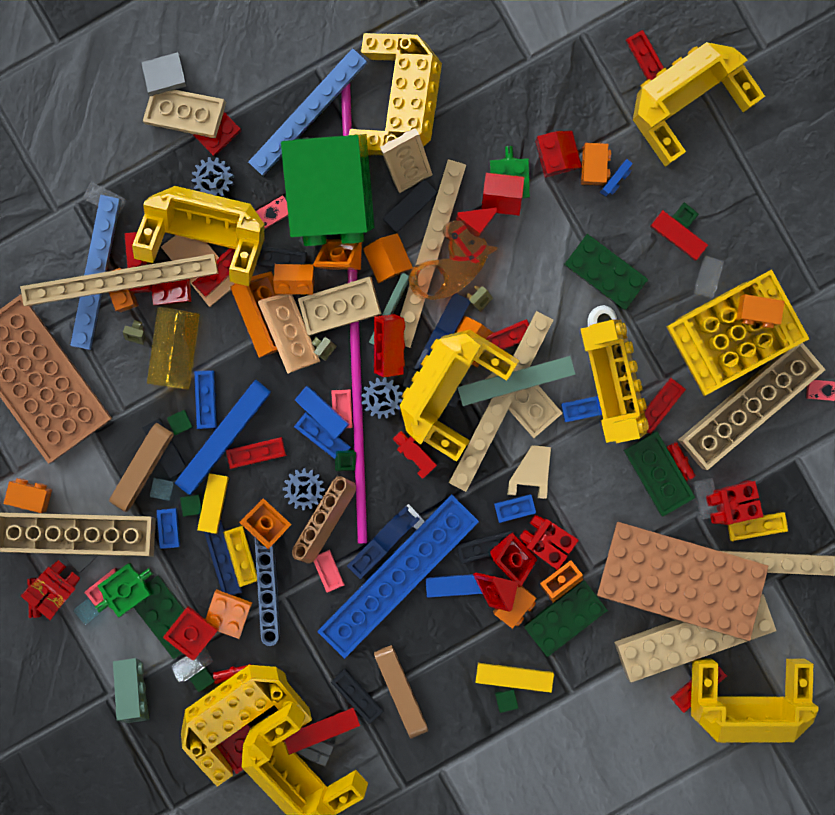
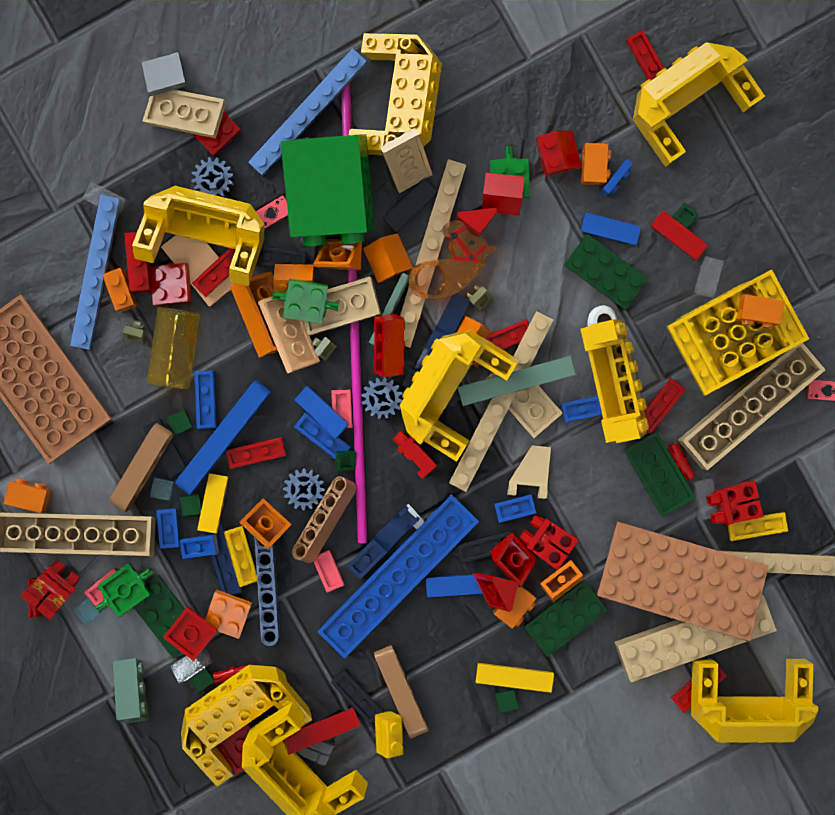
(119, 280): tan plate -> none
(199, 546): none -> blue plate
(305, 301): none -> green plate
(389, 734): none -> yellow brick
(610, 229): none -> blue tile

